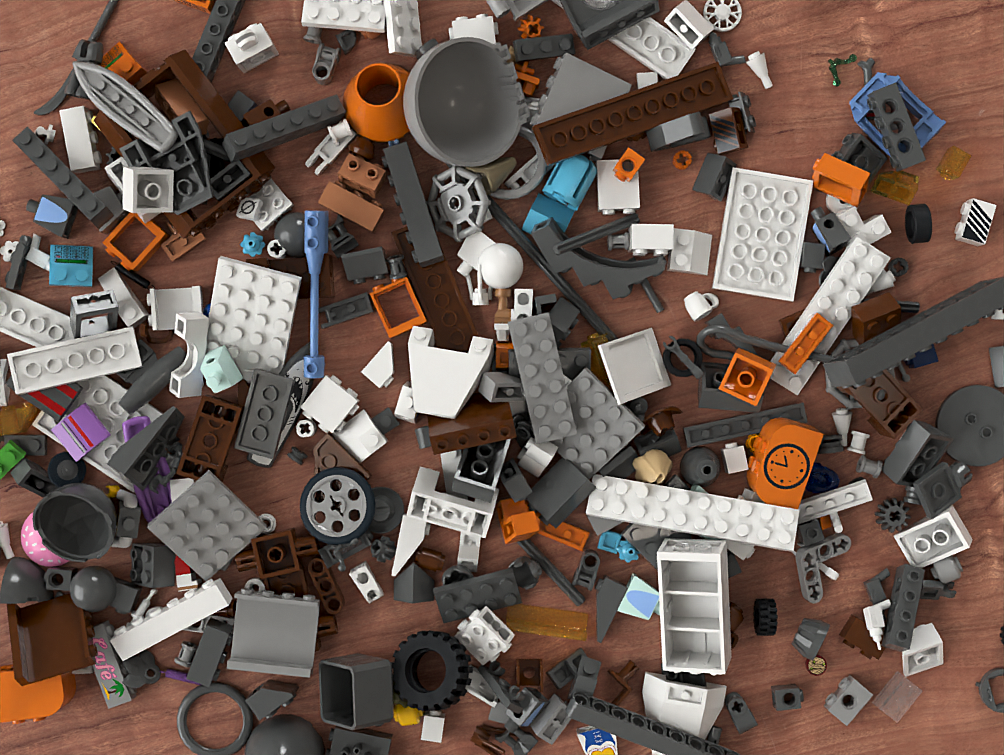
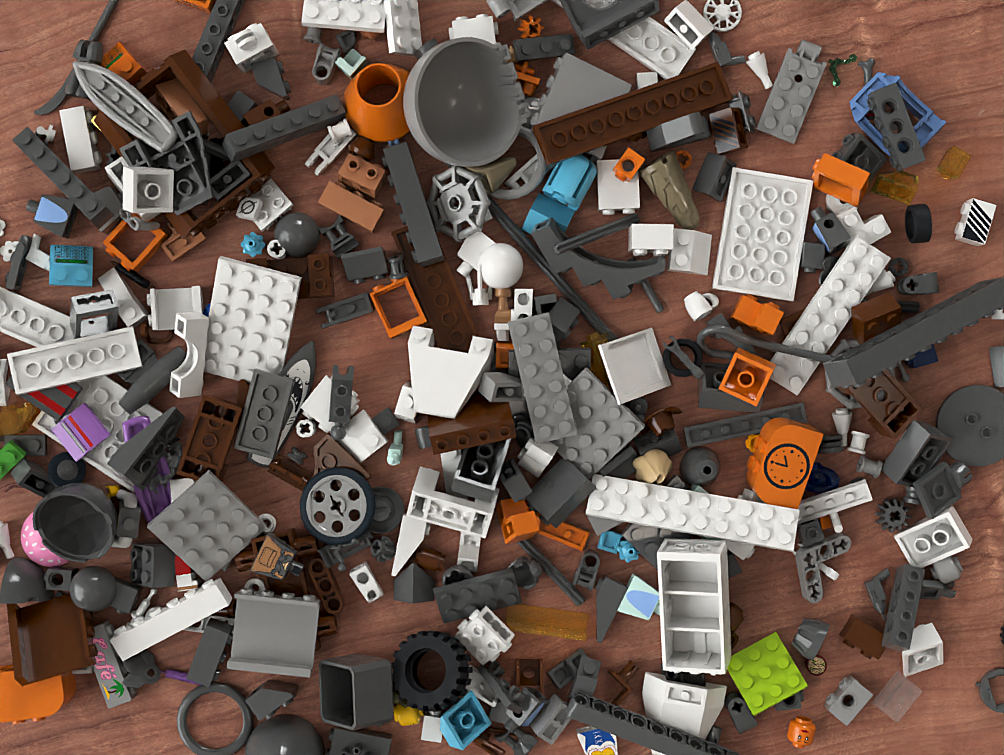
(140, 224): none -> light grey cap
(186, 654): light grey bush -> none
(220, 369): light aqua torso -> none
(269, 77): none -> dark grey slope
(276, 559): none -> torso
(289, 472): none -> reddish brown hinge
(315, 246): medium blue bar -> none
(340, 401): none -> dark grey plate
(351, 63): none -> light aqua panel
(381, 367): white slope -> none
(395, 451): none -> light aqua piece
(464, 721): none -> medium azure slope
(618, 241): light grey bush -> none
(668, 182): none -> dark tan cone
(734, 458): white brick -> none
(757, 316): none -> orange brick
(765, 617): black tyre -> none
(765, 674): none -> lime plate
(789, 99): none -> light grey hinge
(801, 731): none -> orange head
(805, 343): orange tile -> none
(875, 621): white piece -> none
(920, 284): none -> dark grey piece

